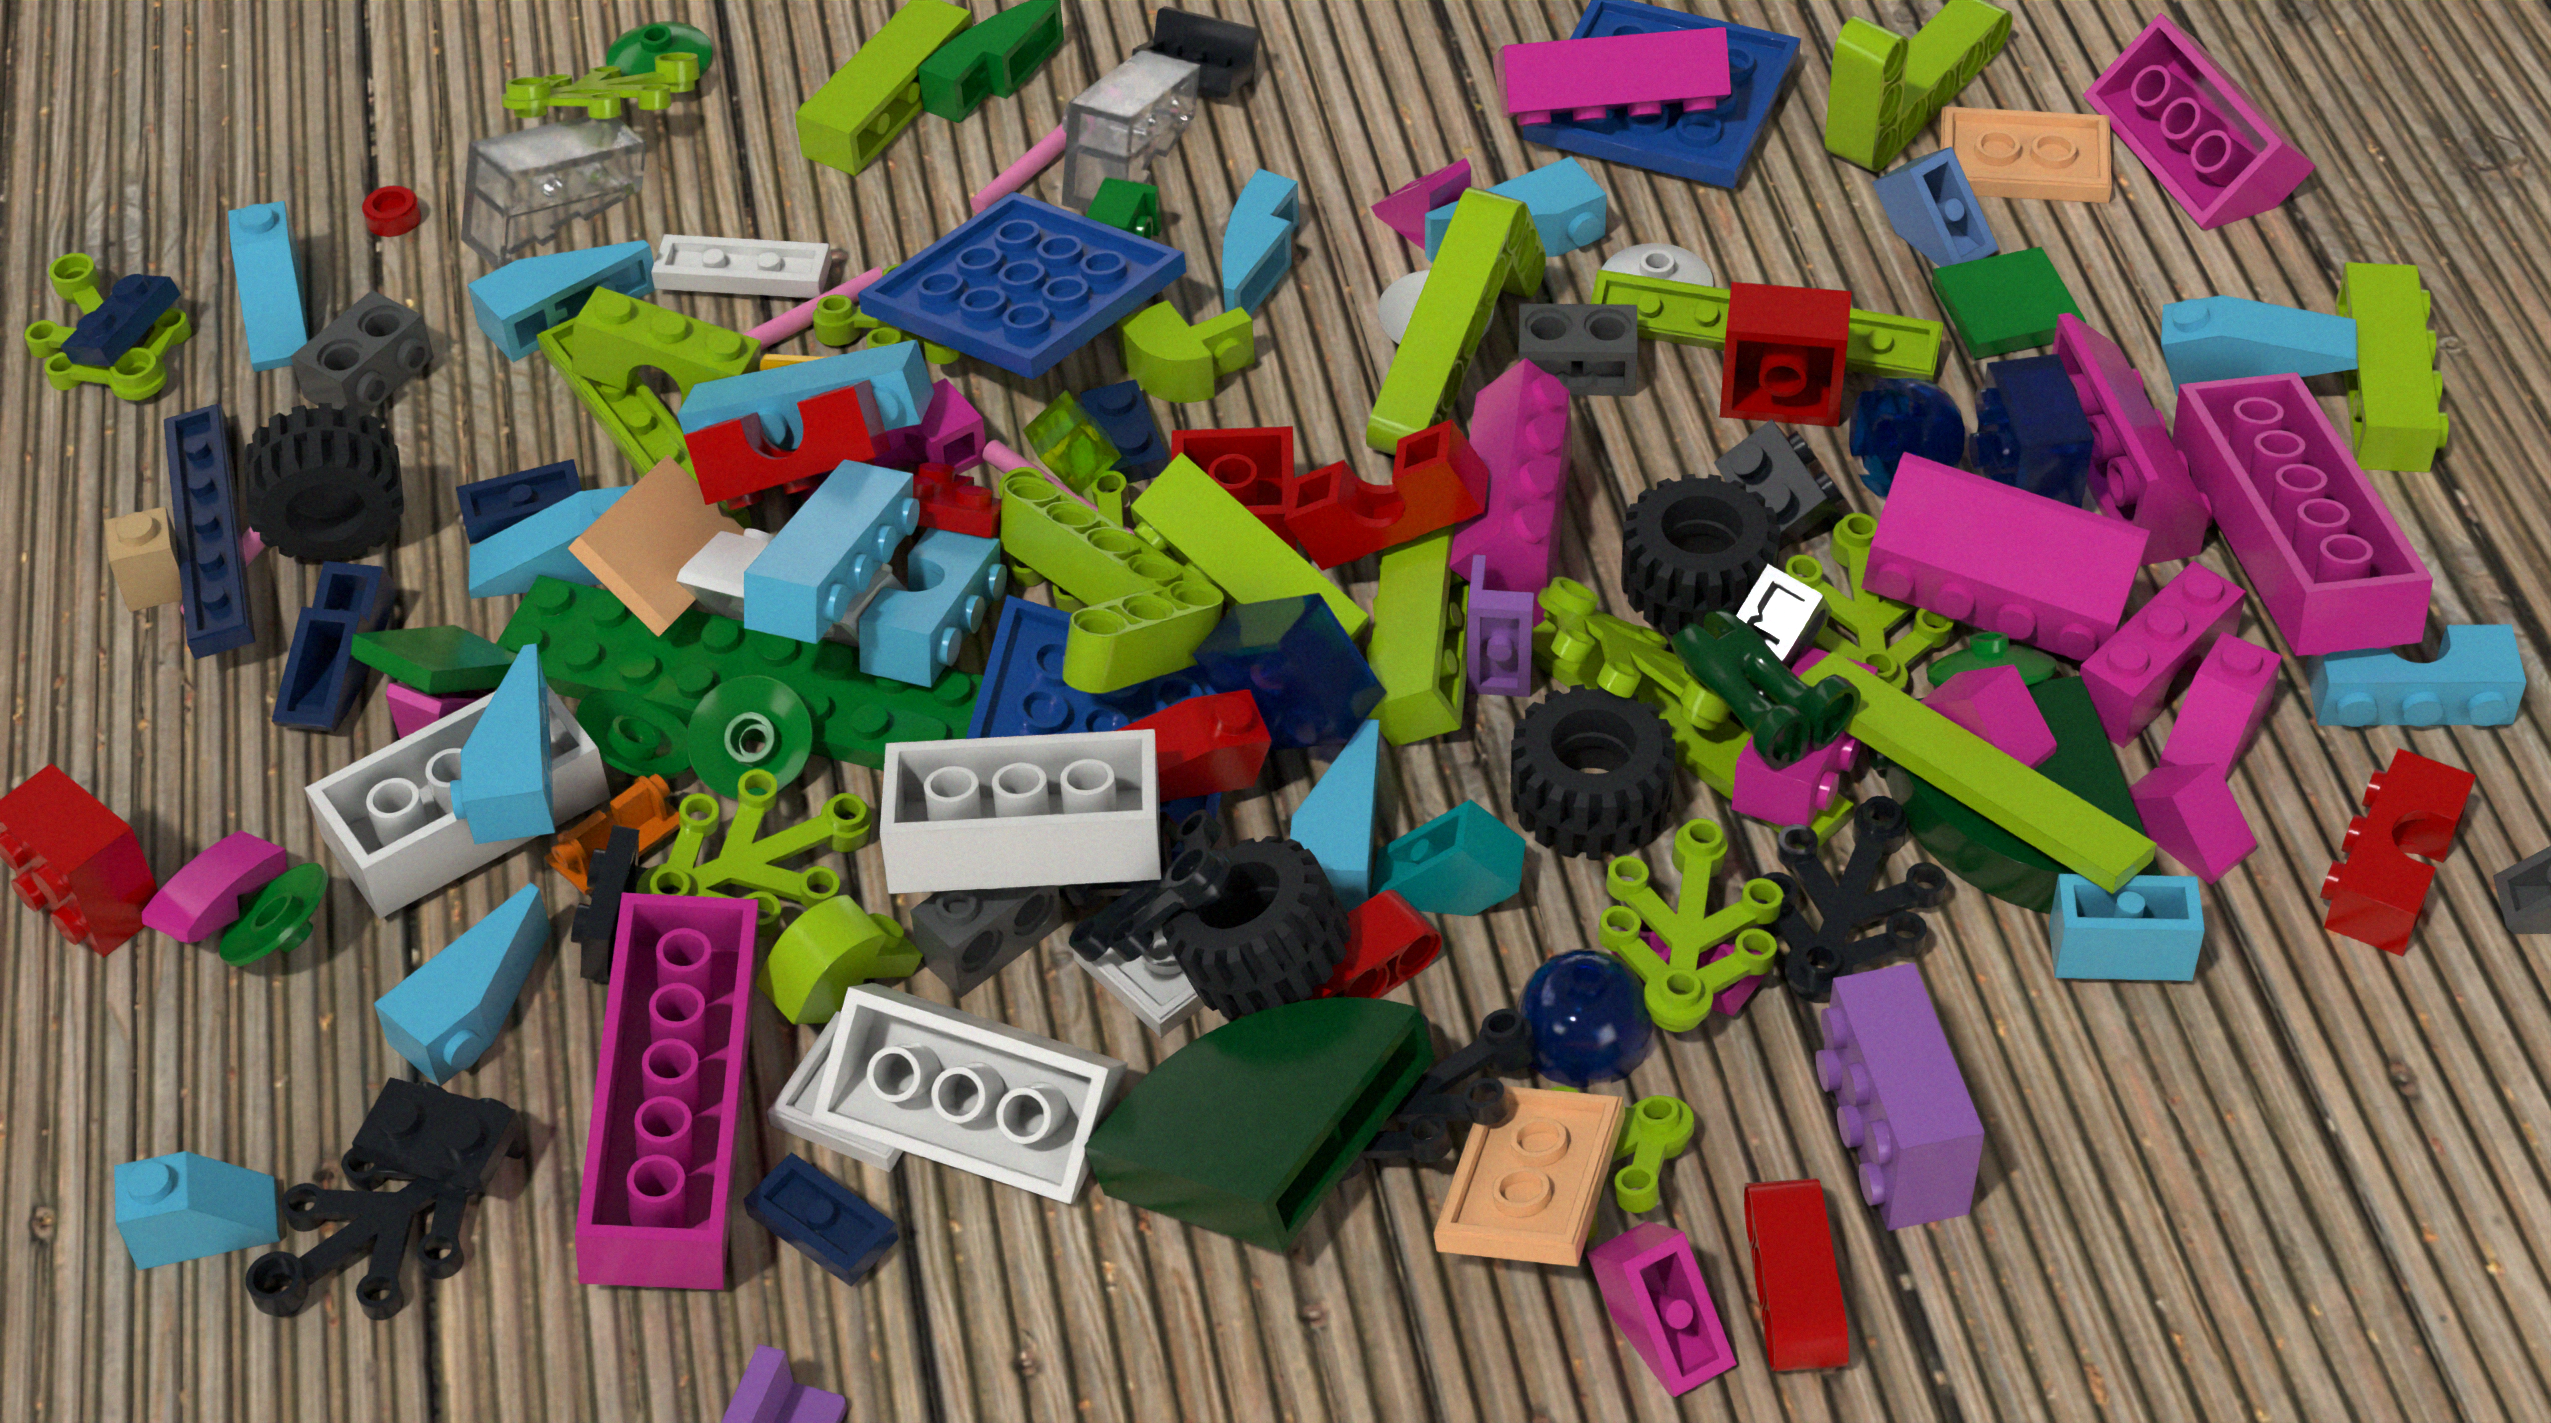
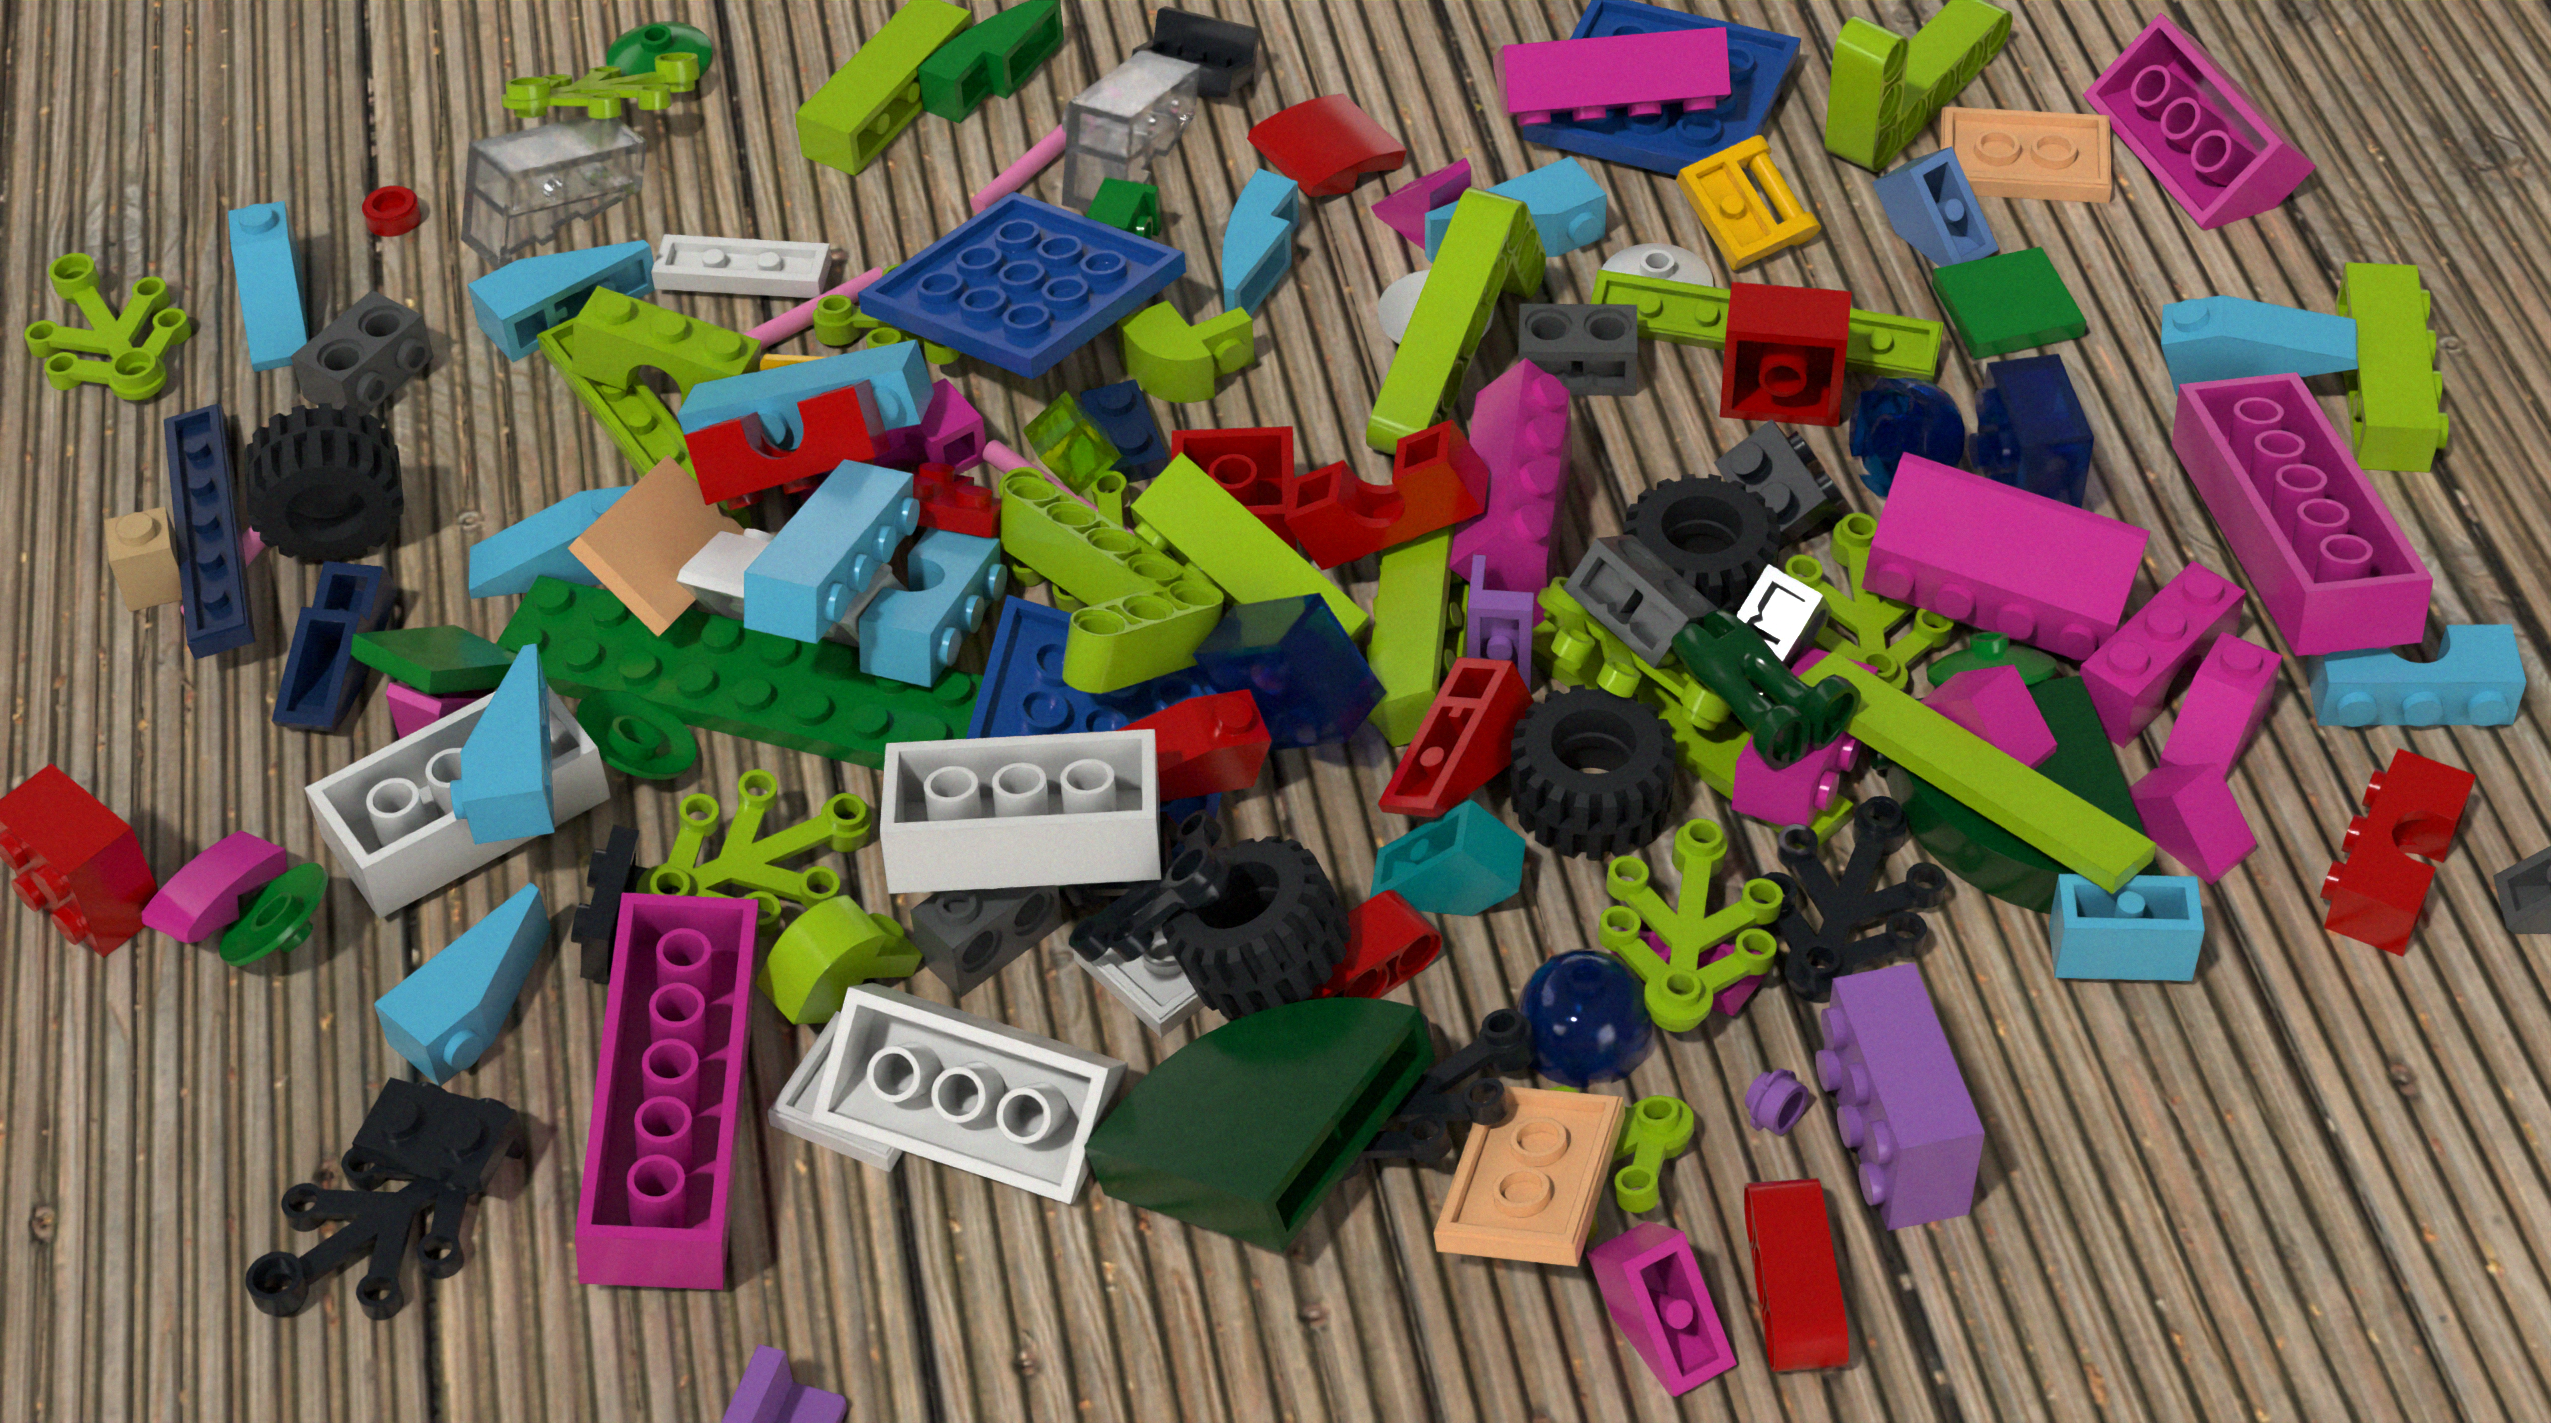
(120, 319): dark blue plate -> none
(192, 1208): medium azure slope -> none
(508, 499): dark blue plate -> none
(636, 808): orange hinge -> none
(732, 715): green dish -> none
(821, 1219): dark blue plate -> none
(1326, 144): none -> red slope
(1341, 816): medium azure slope -> none
(1460, 739): none -> red slope
(1637, 597): none -> dark grey brick
(1734, 209): none -> yellow plate
(1776, 1101): none -> medium lavender plate
(2133, 462): dark pink slope -> none

